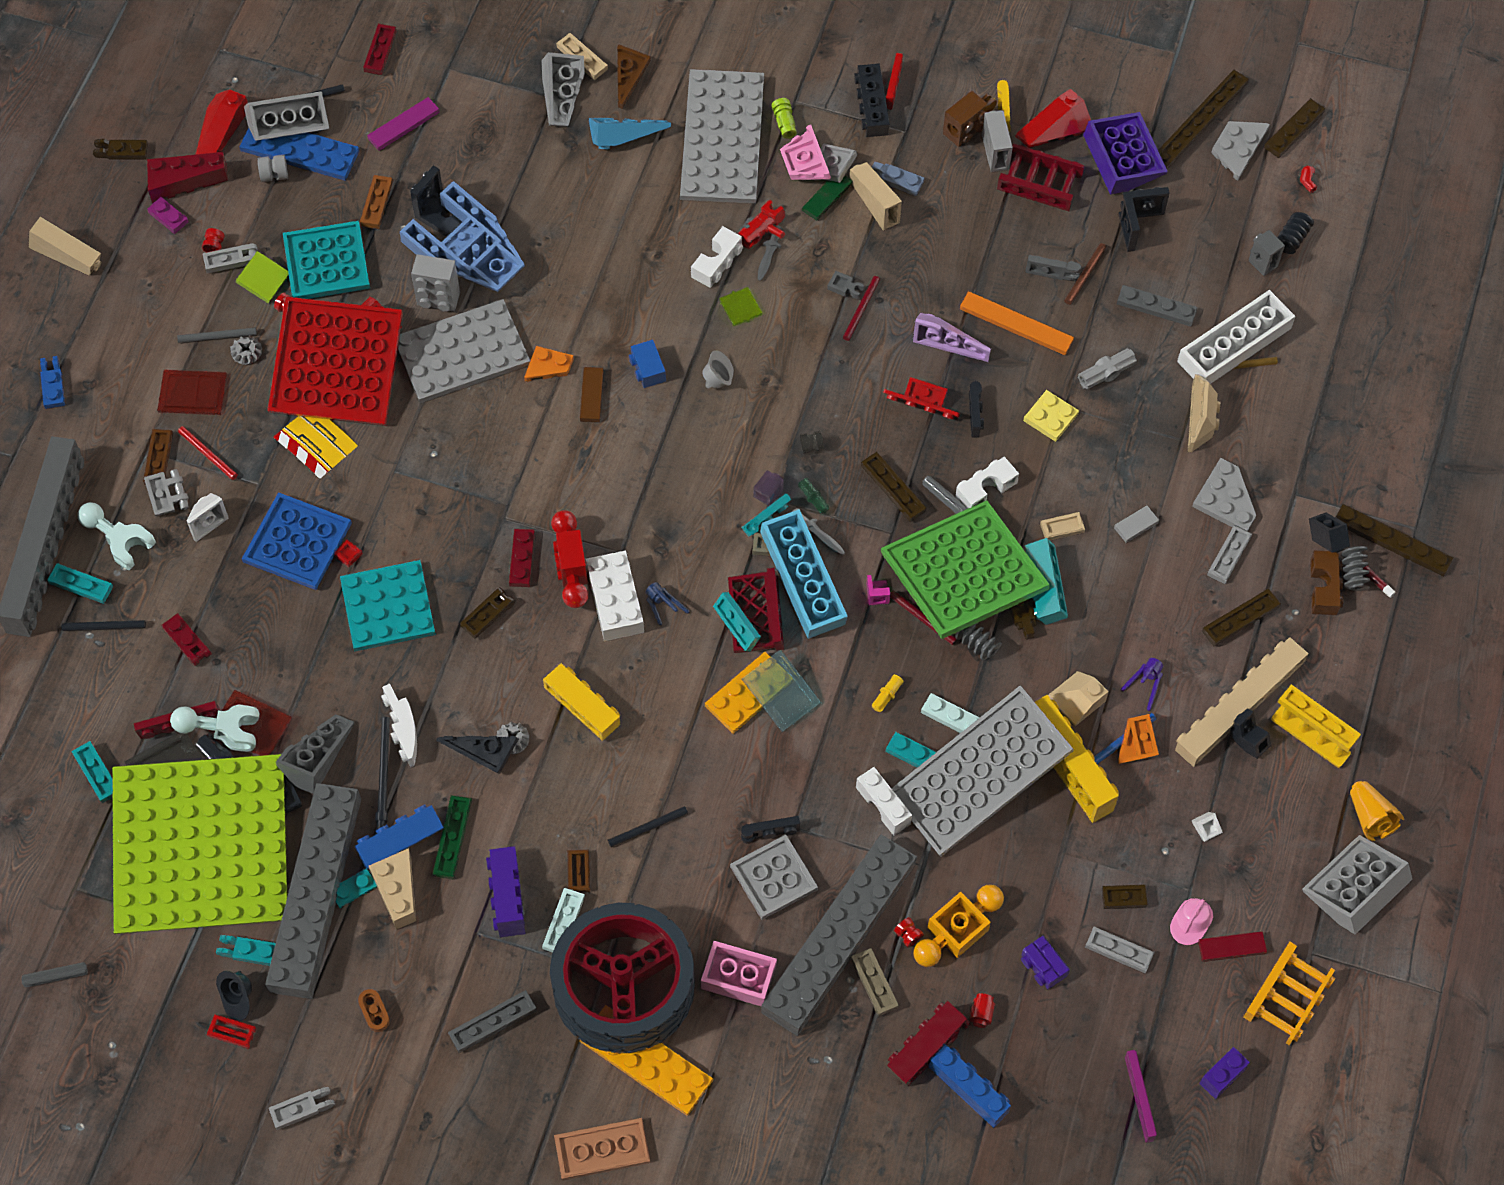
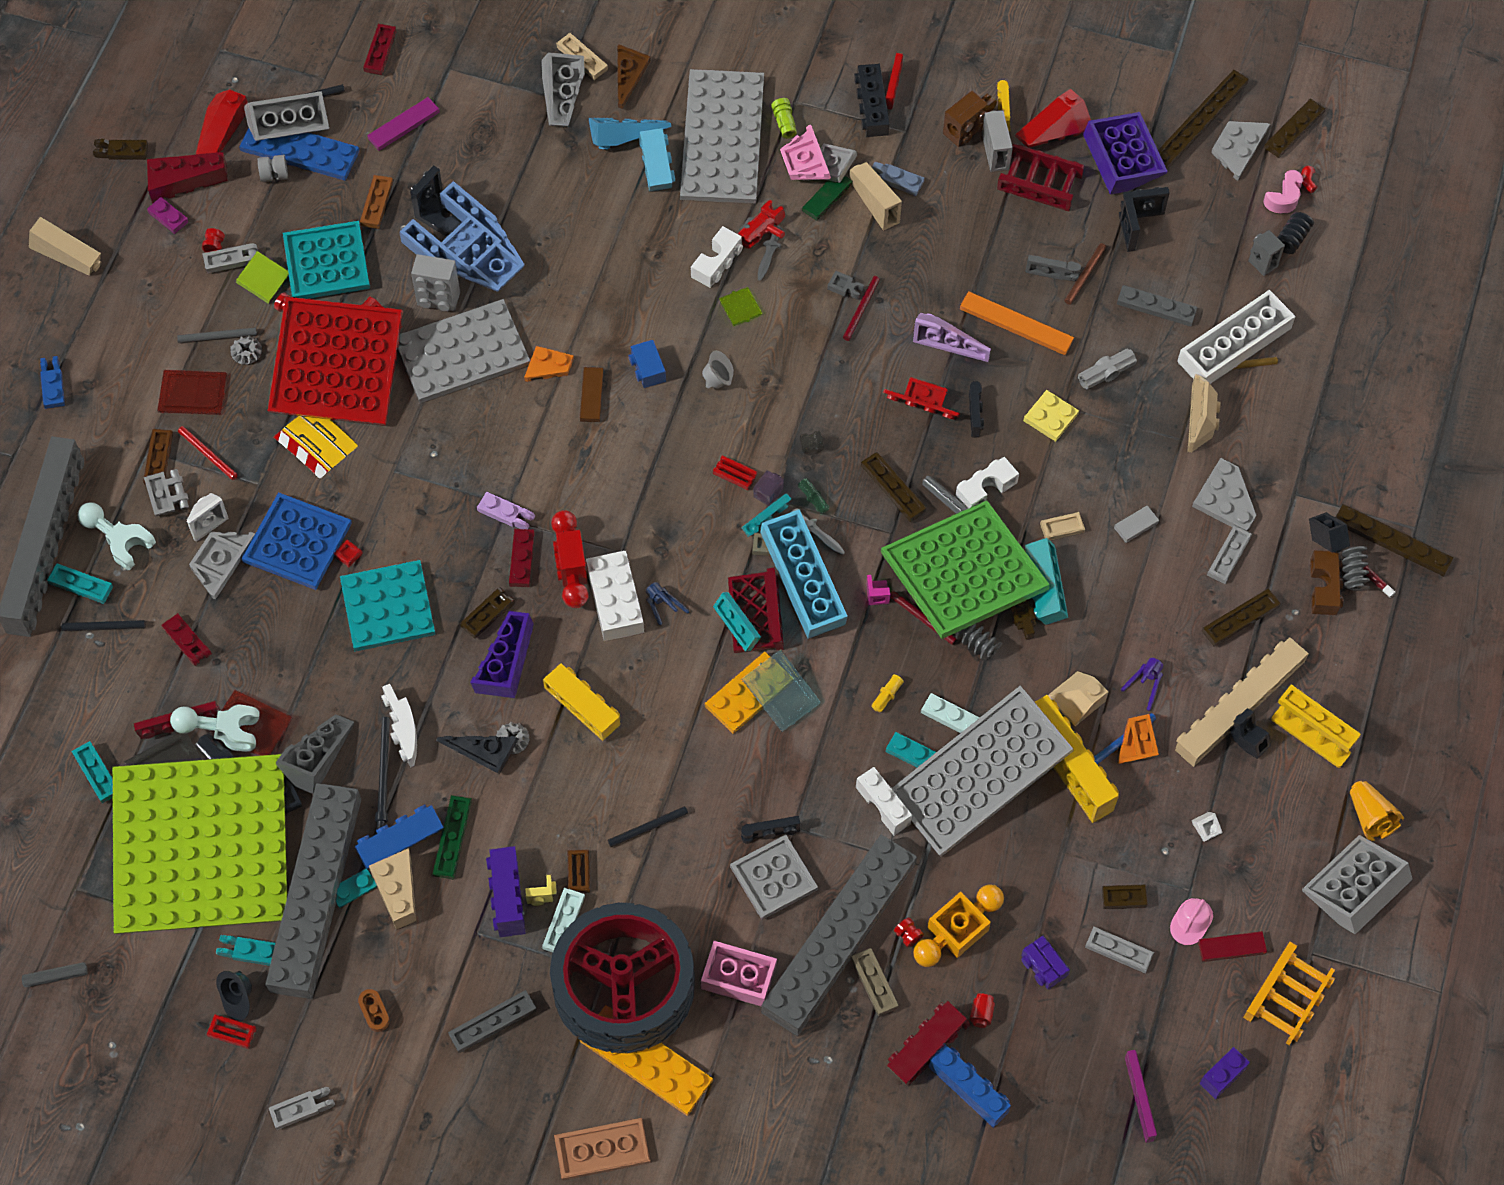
(219, 559): none -> light grey wing
(504, 511): none -> lavender hinge
(506, 656): none -> dark purple wedge
(540, 895): none -> light yellow bracket
(656, 159): none -> medium azure wedge
(737, 470): none -> red tile
(1290, 194): none -> bright pink animal

